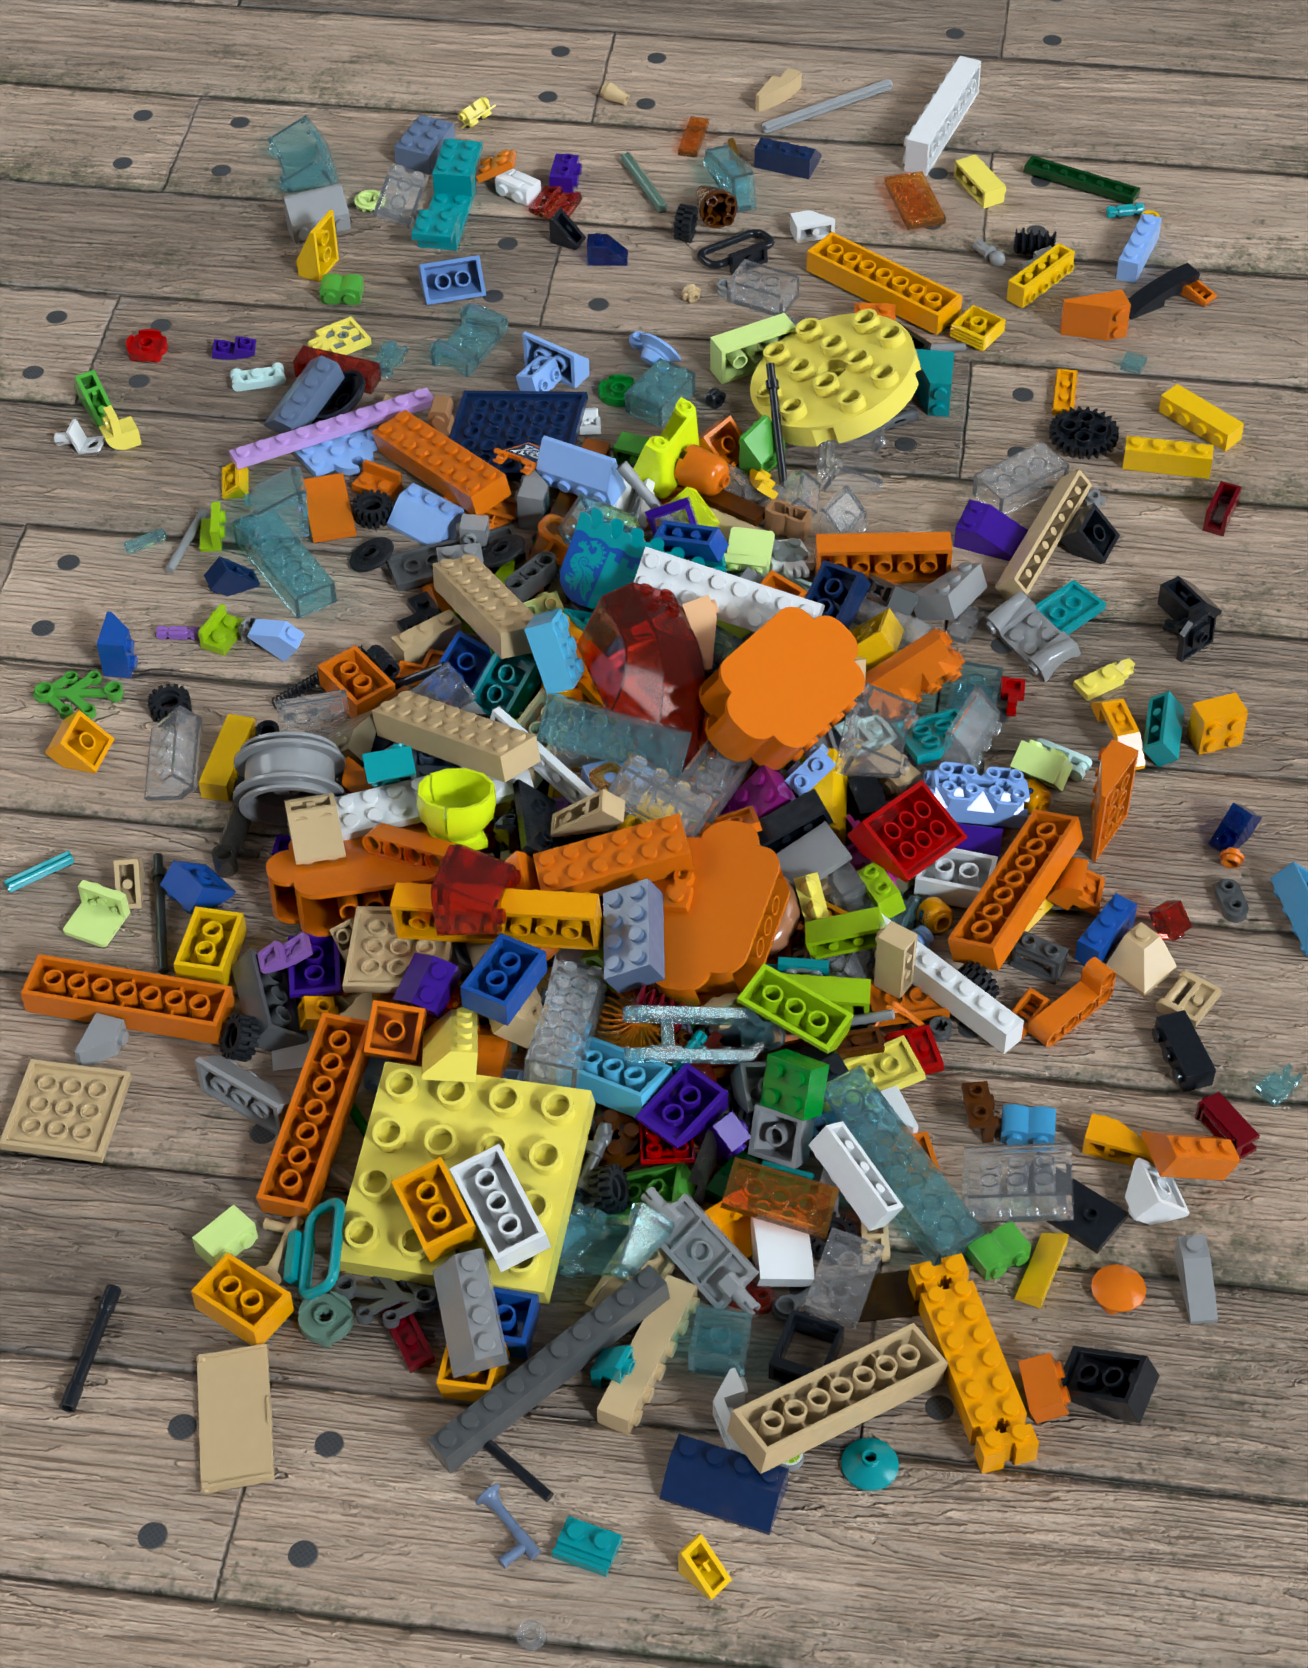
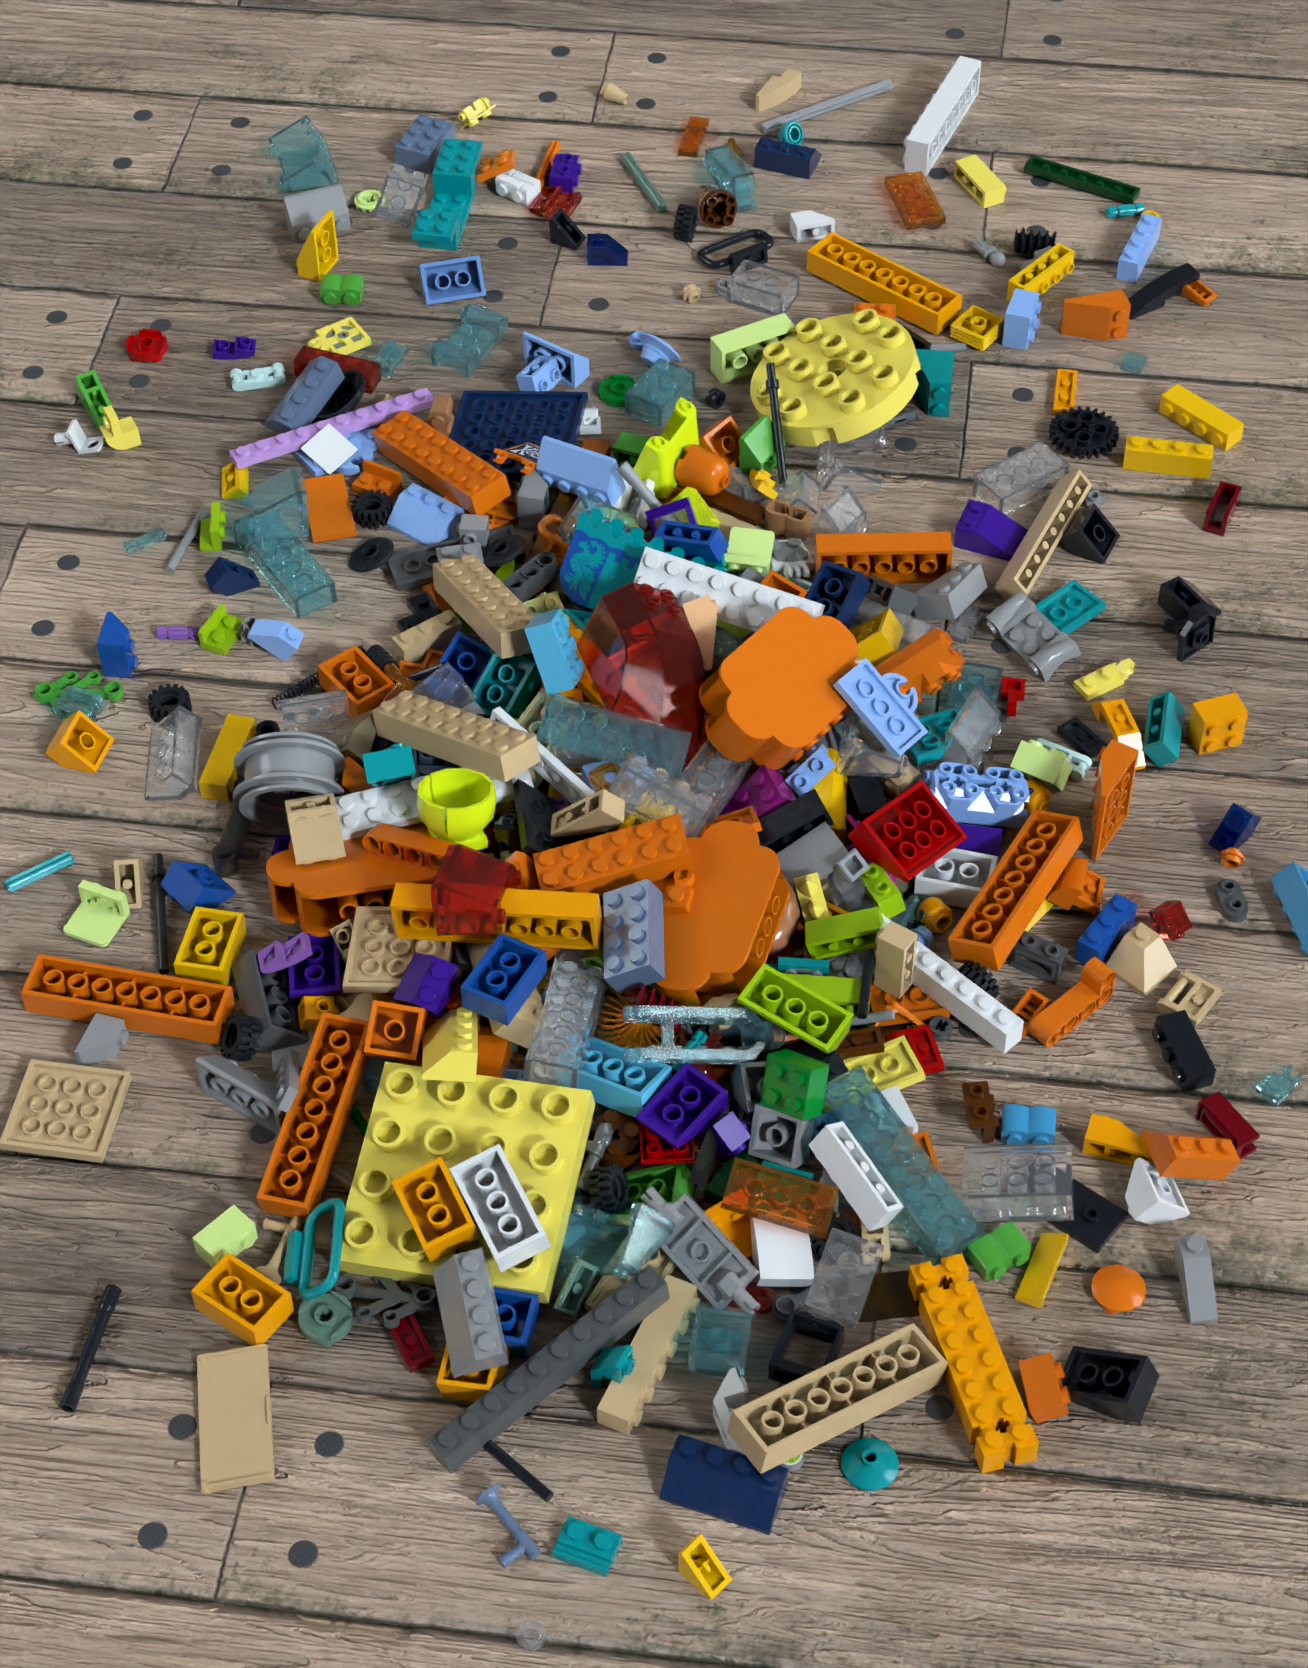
(75, 699): none -> clear light blue brick
(287, 1080): none -> light grey plate
(329, 448): none -> white sticker
(403, 682): none -> clear orange piece
(547, 162): none -> orange axle
(575, 1287): none -> sand green slope
(791, 133): none -> teal brick
(851, 866): none -> light grey slope
(865, 985): none -> black bar
(883, 706): none -> light blue plate
(1021, 319): none -> light blue brick
(1081, 737): none -> black plate

